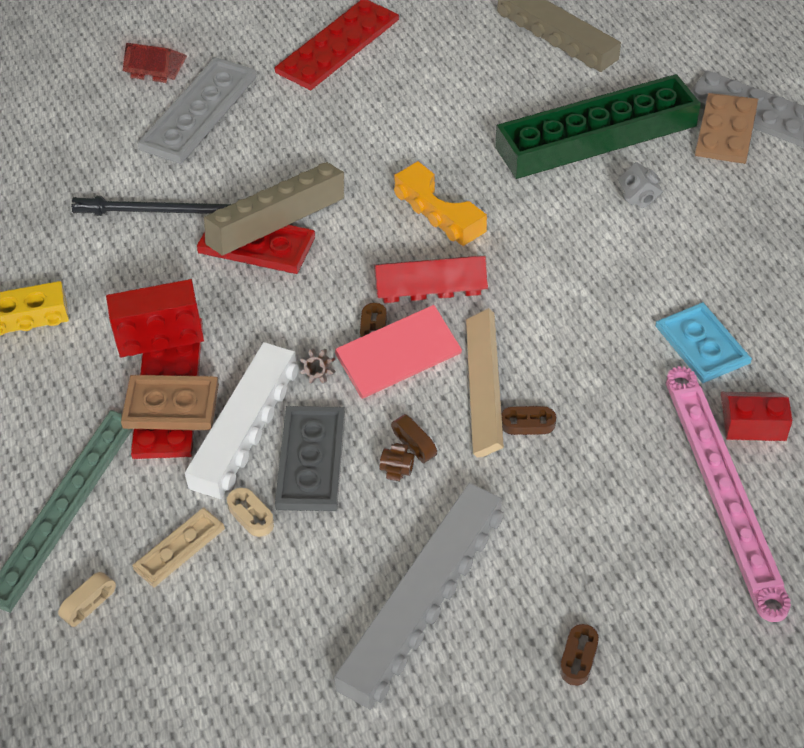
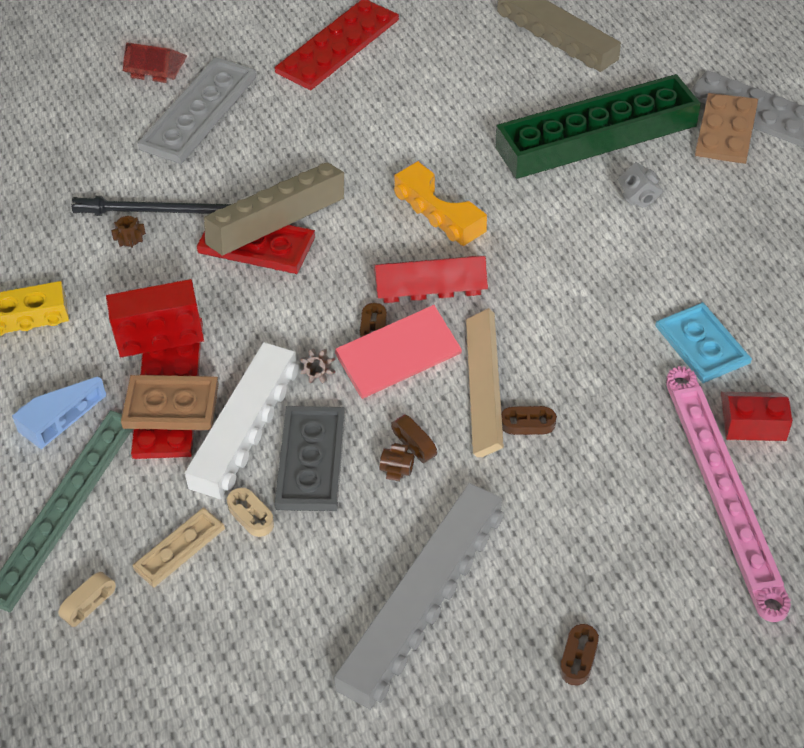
(54, 412): none -> light blue slope
(128, 231): none -> reddish brown gear

